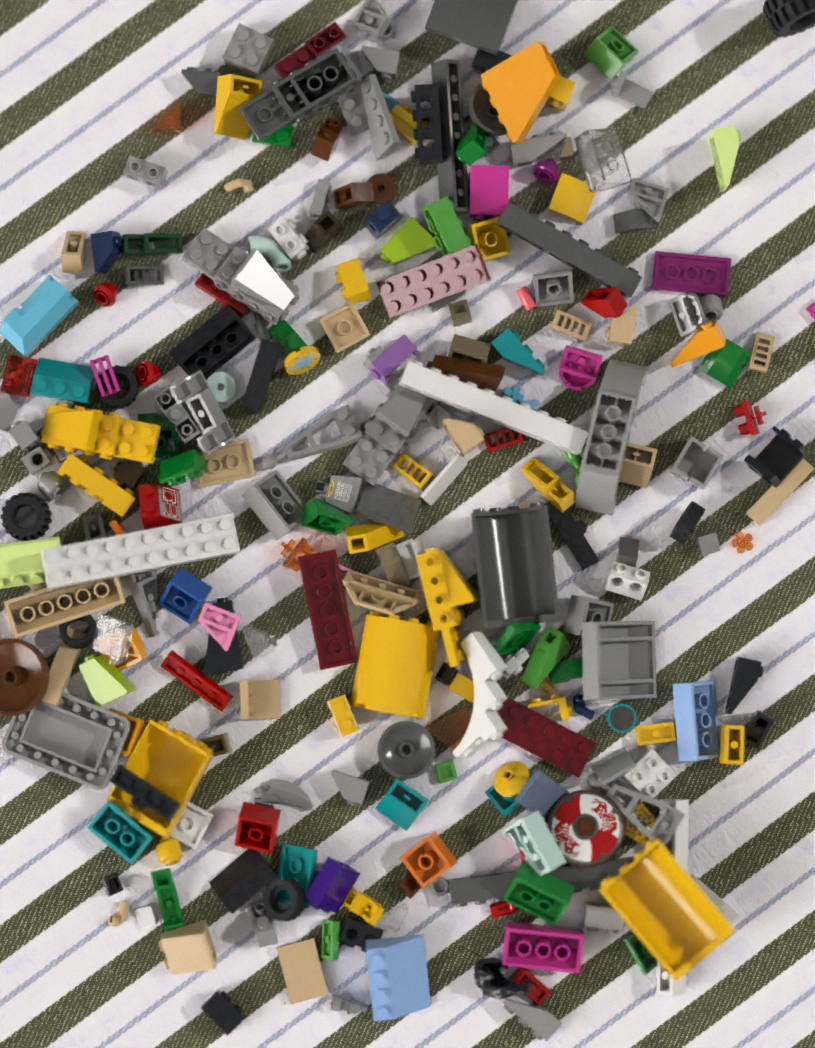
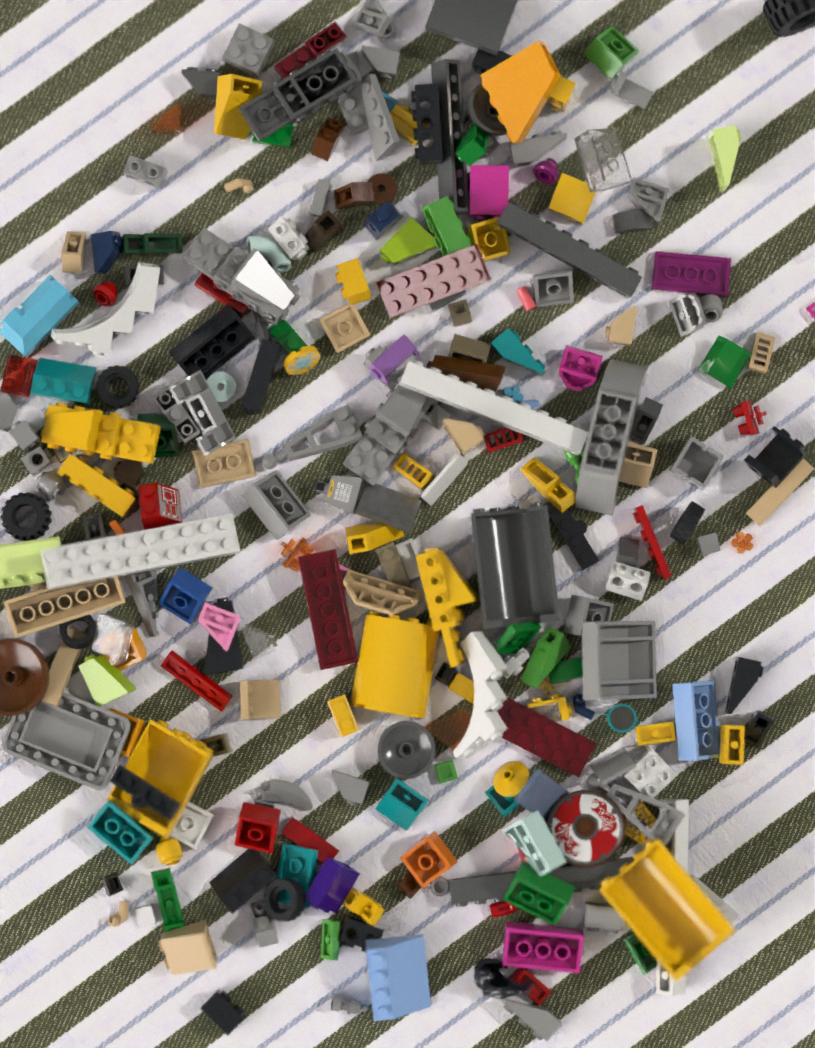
(99, 360): dark pink tile -> none
(138, 298): none -> white arch
(147, 373): red cone -> none
(182, 467): green slope -> none
(302, 970): tan tile -> none
(307, 838): none -> red tile
(324, 517): green slope -> none
(554, 326): tan slope -> none
(567, 151): dark tan slope -> none
(605, 302): red slope -> none
(645, 420): none -> dark grey slope
(648, 535): none -> red plate
(704, 340): light orange slope -> none

